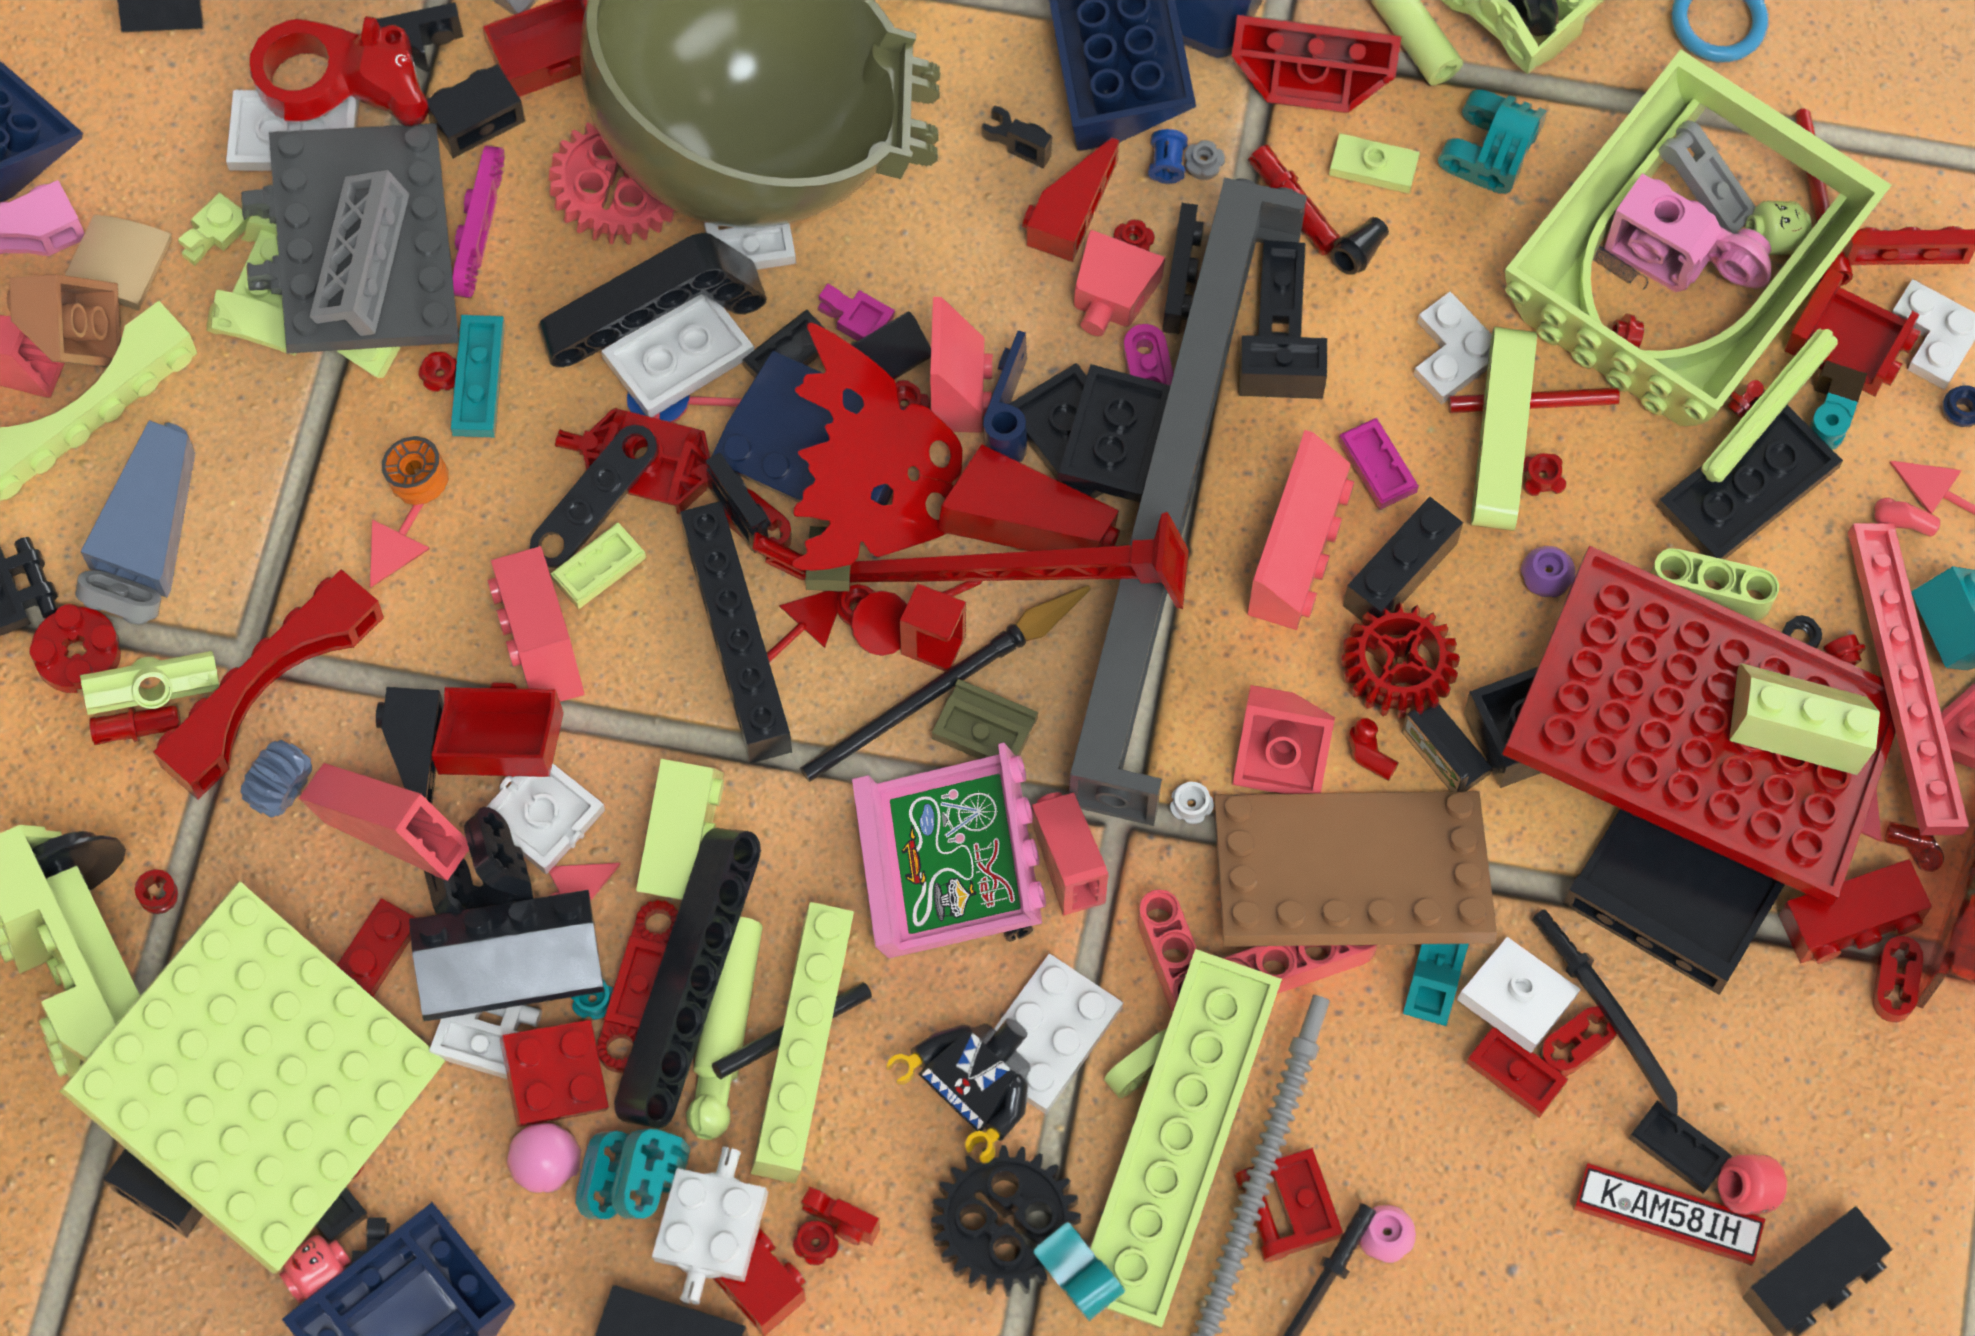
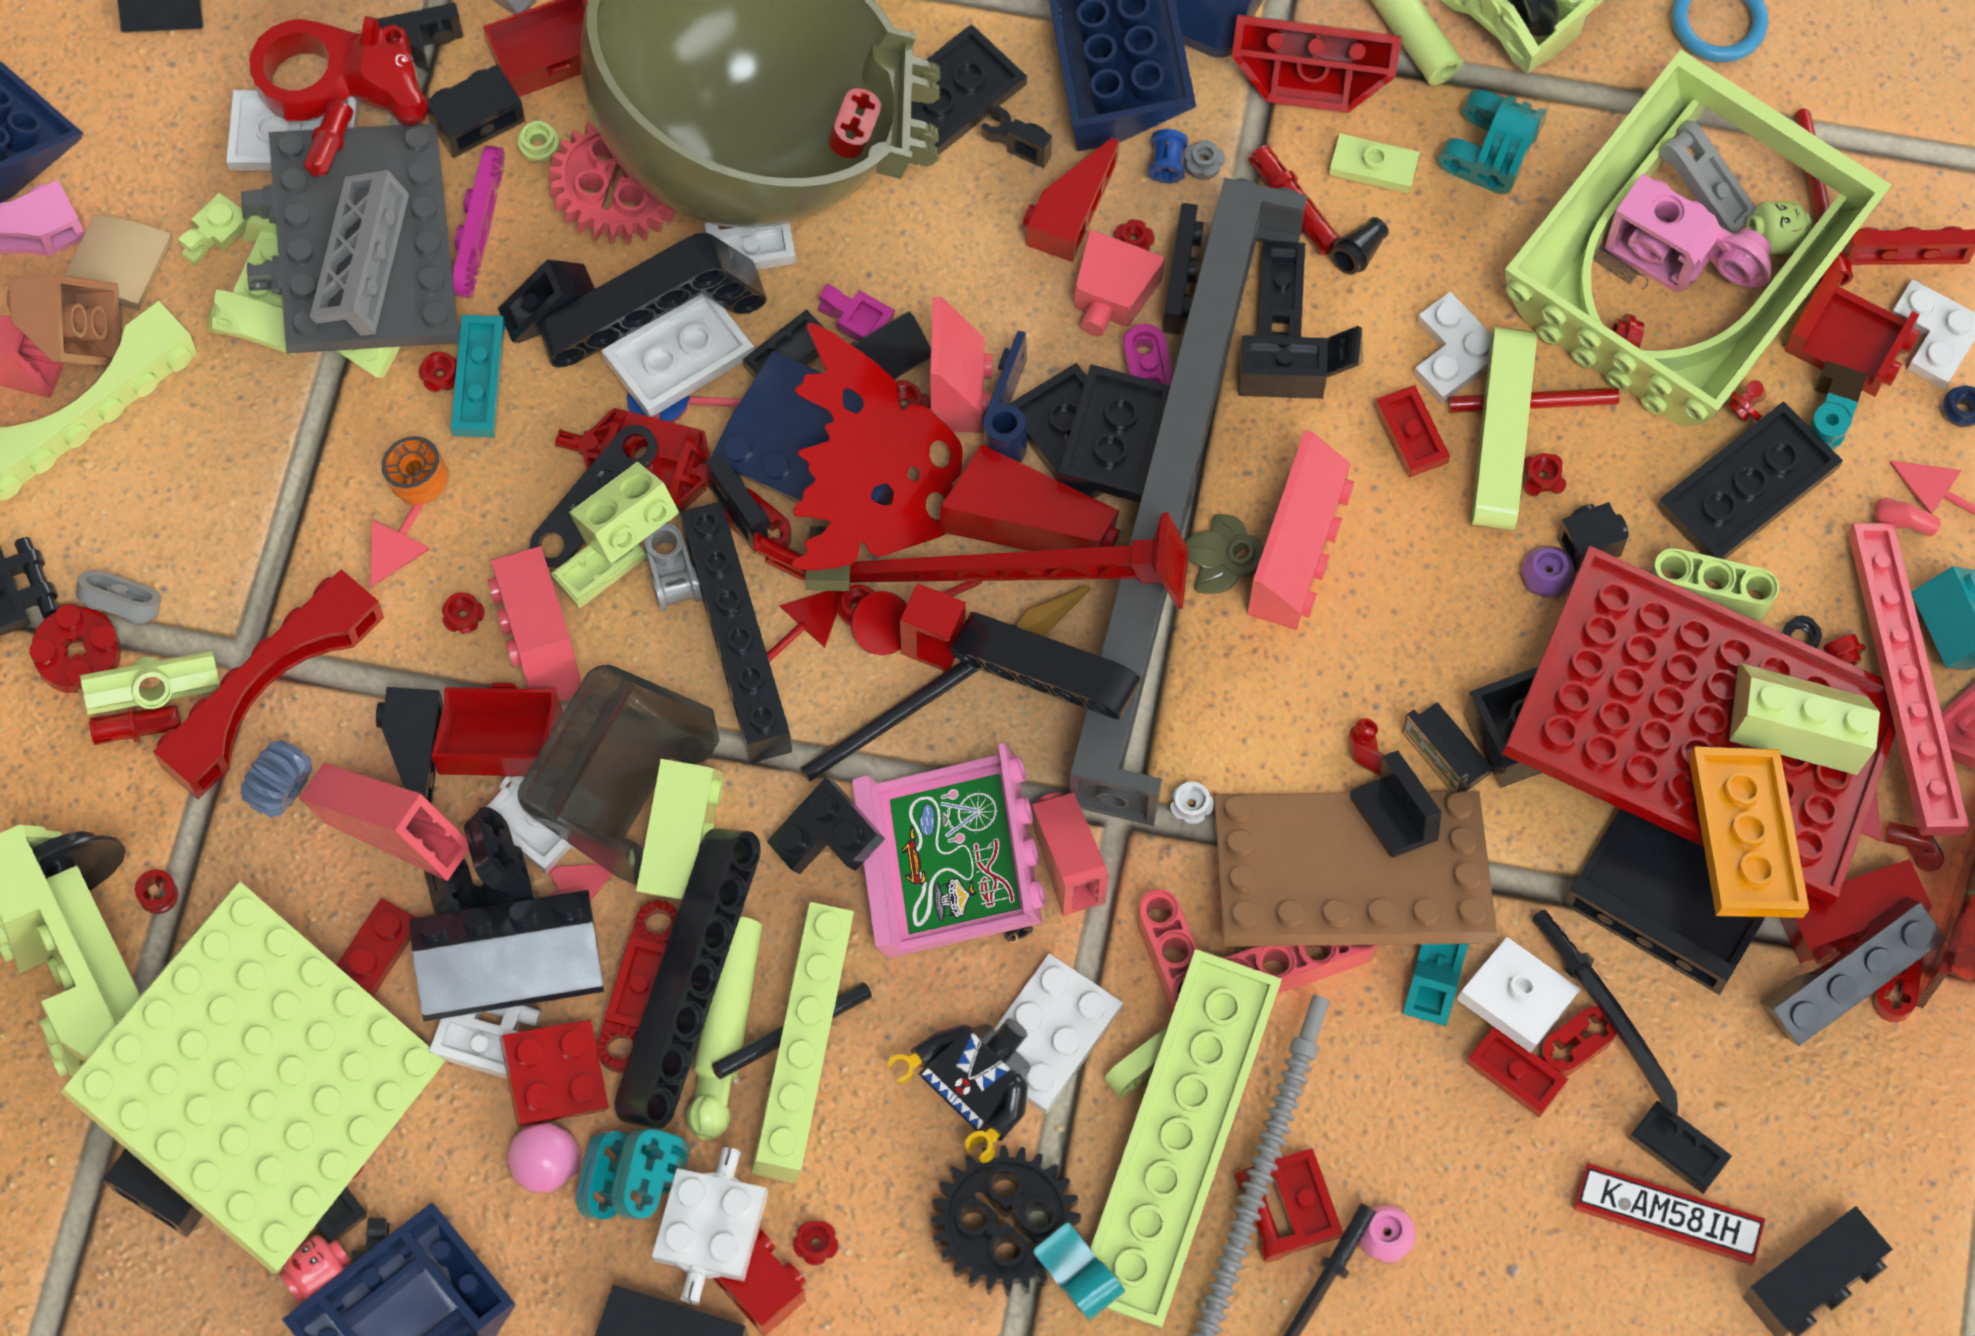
(146, 510): sand blue slope -> none
(328, 138): none -> red axle
(462, 602): none -> red plate
(535, 132): none -> yellowish green plate
(541, 294): none -> black slope
(596, 1009): teal plate -> none
(608, 760): none -> clear smoke windscreen
(624, 512): none -> yellowish green brick
(671, 573): none -> light grey piece
(825, 820): none -> black plate
(850, 1222): red plate -> none
(860, 125): none -> beam
(970, 84): none -> black plate
(981, 720): olive plate -> none
(1045, 665): none -> black beam
(1217, 551): none -> olive plate
(1283, 743): coral slope -> none
(1344, 351): none -> black slope
(1375, 638): red gear -> none
(1378, 463): dark pink plate -> none
(1398, 807): none -> black panel
(1404, 561): black brick -> none
(1412, 431): none -> red plate
(1594, 528): none -> black brick
(1748, 832): none -> light orange plate
(1752, 1184): coral head -> none
(1769, 405): yellowish green axle -> none
(1884, 951): none -> arch

